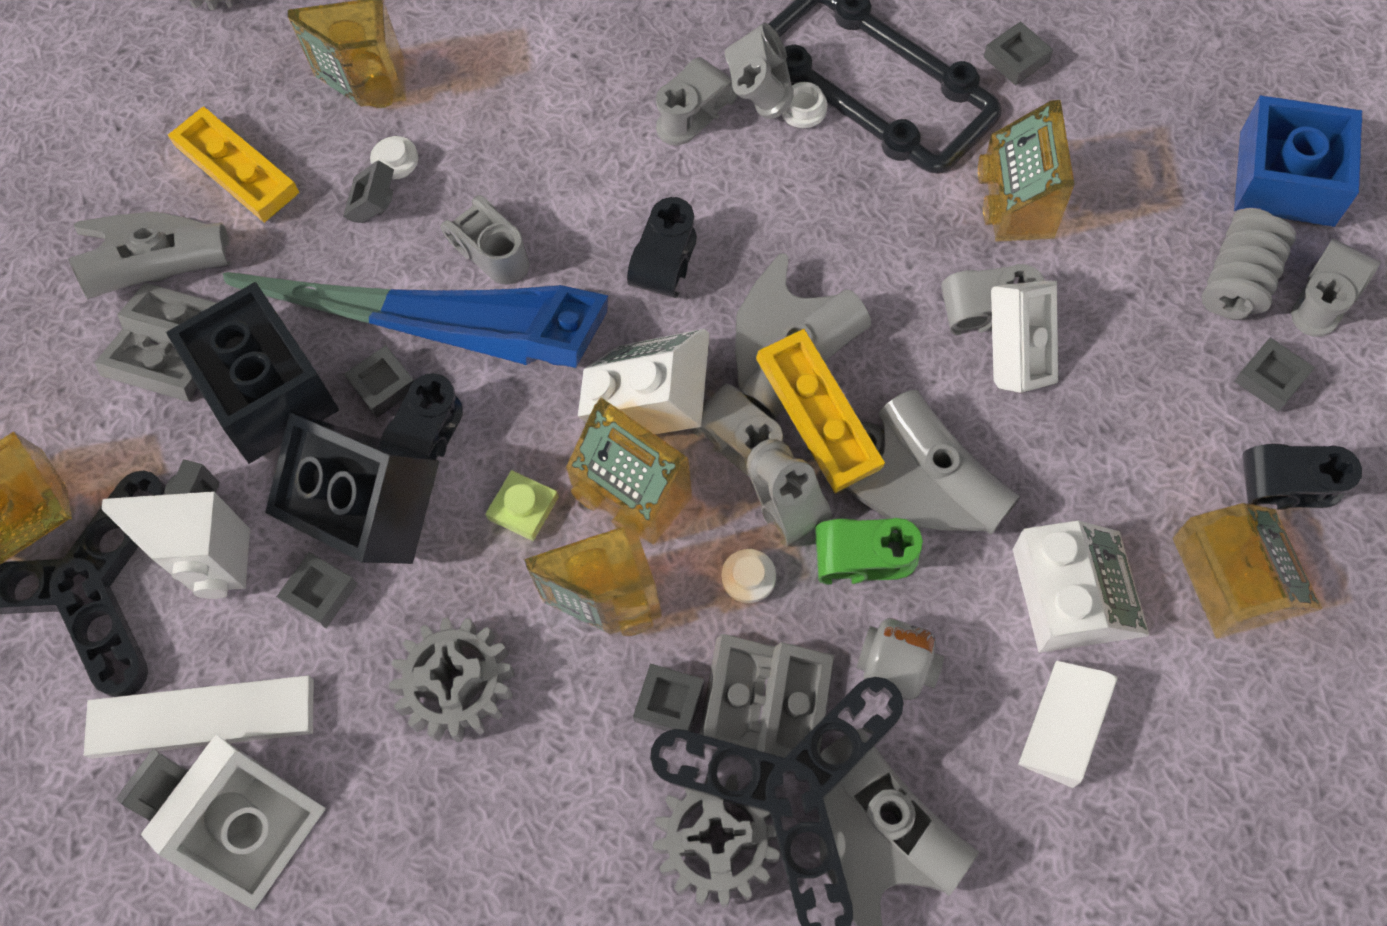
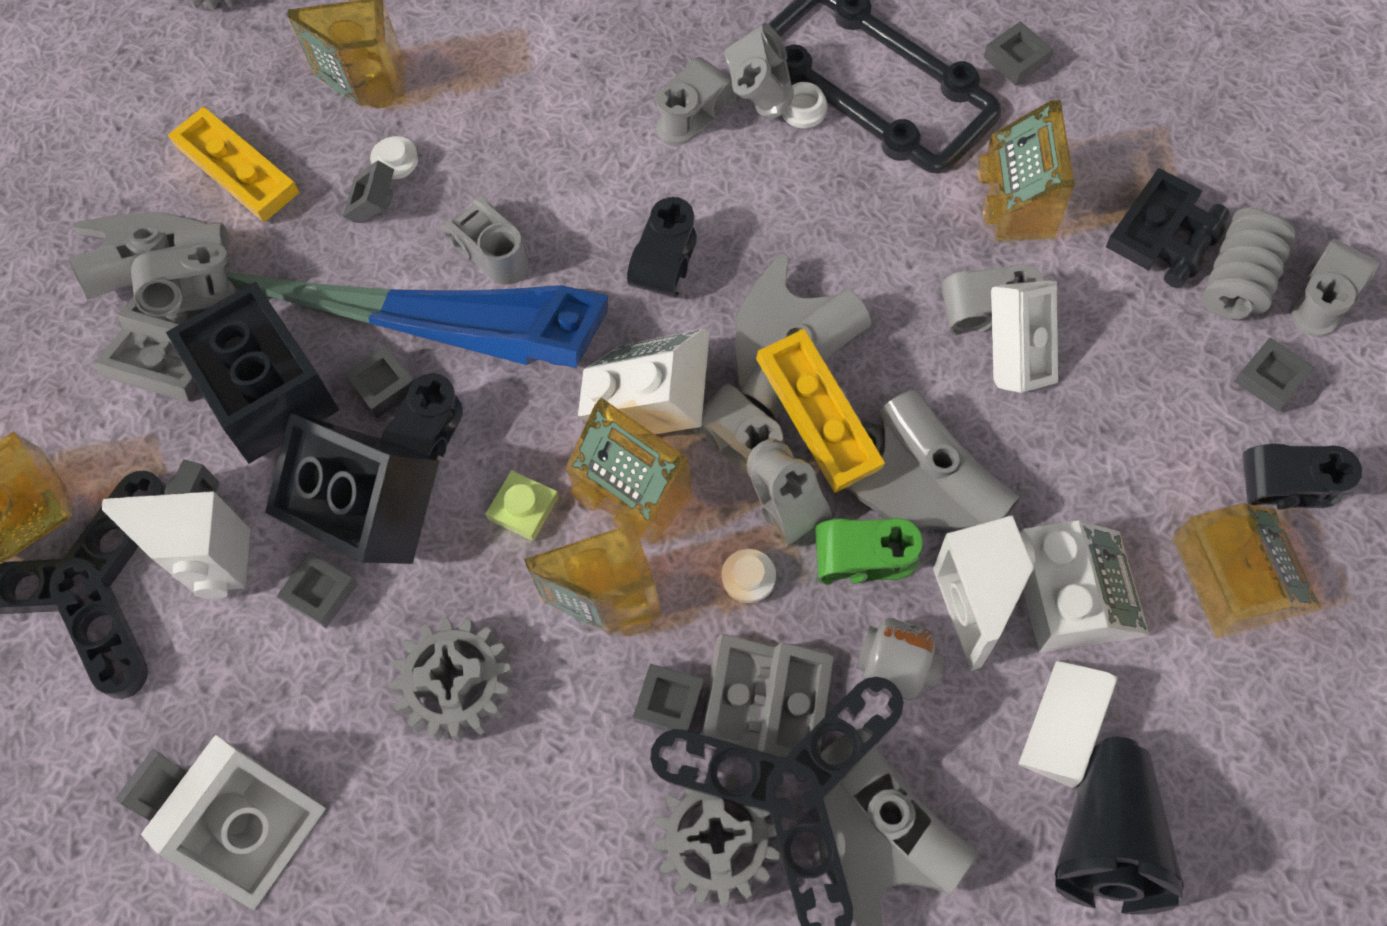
(183, 279): none -> light grey piece
(198, 714): white tile -> none
(981, 581): none -> white slope
(1119, 835): none -> black cone
(1154, 219): none -> black plate
(1299, 160): blue brick -> none

